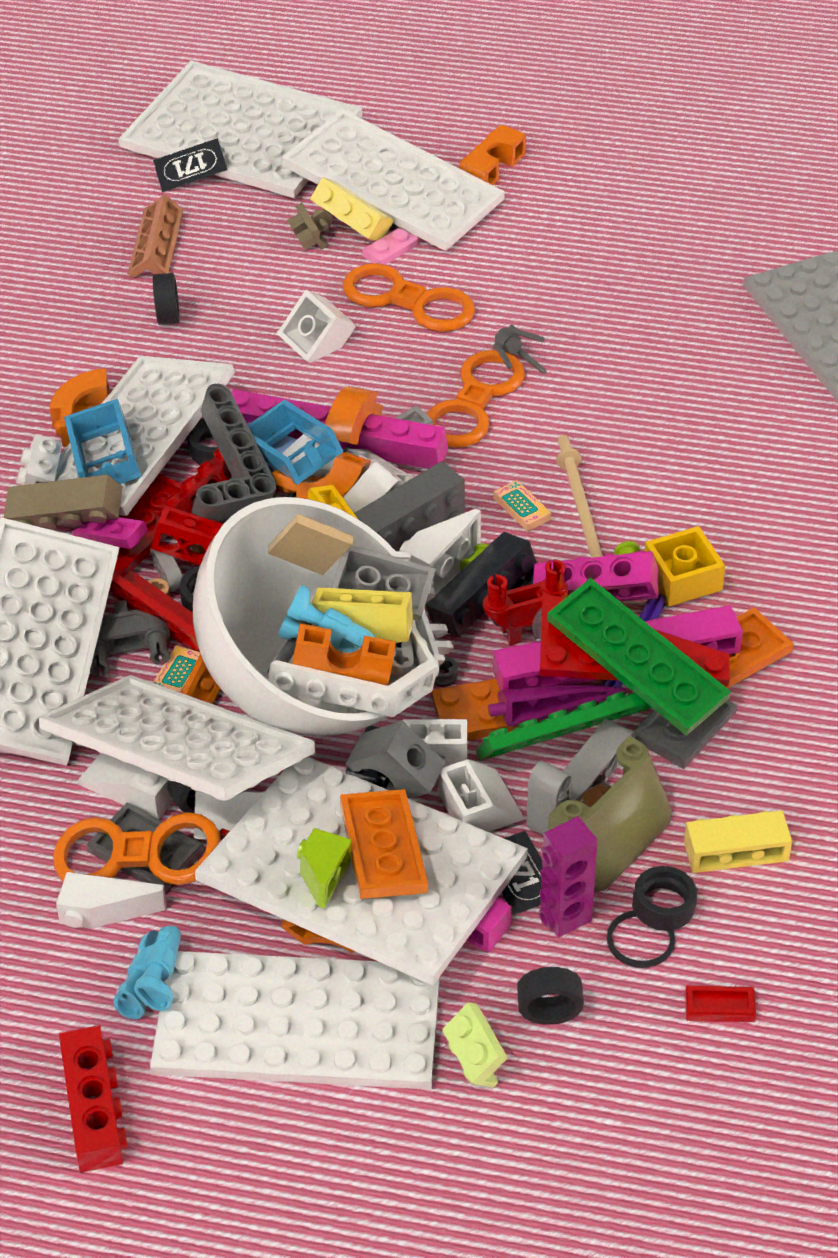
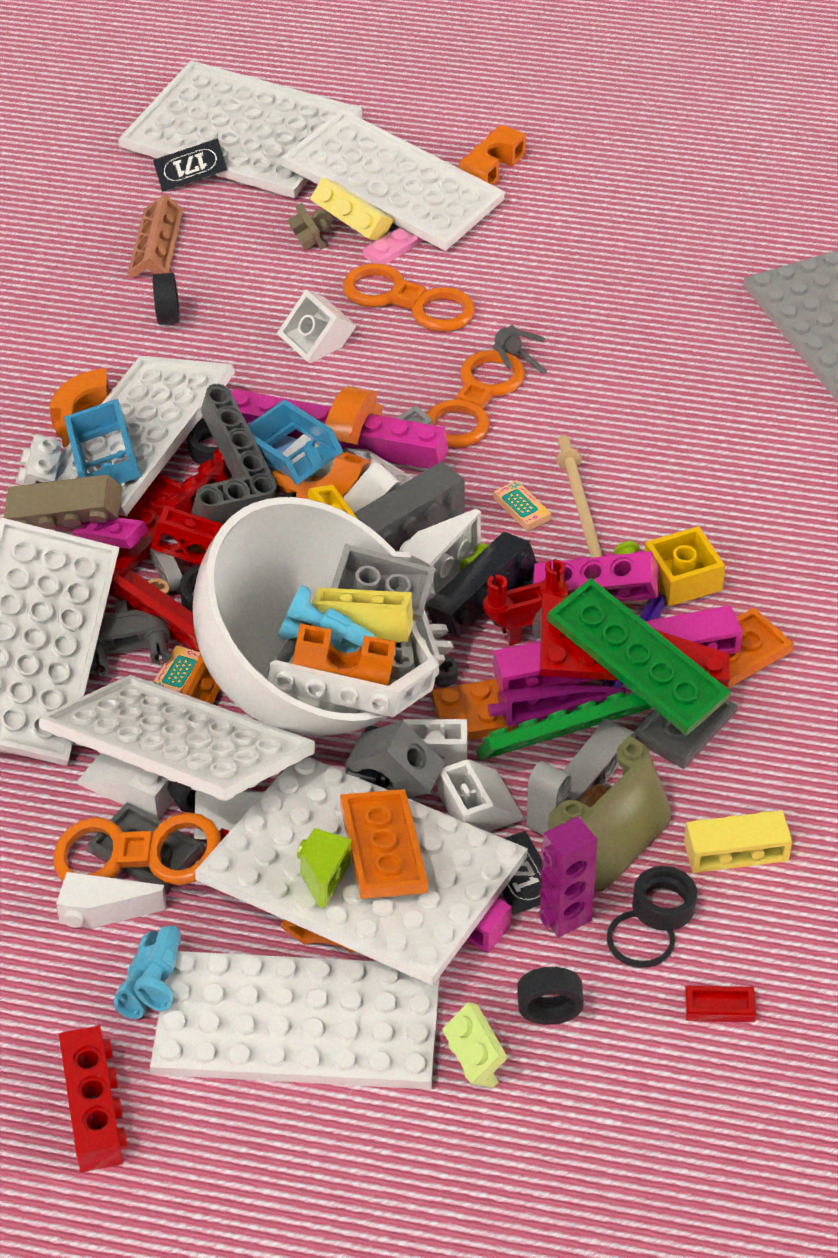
(310, 544): tan tile -> none

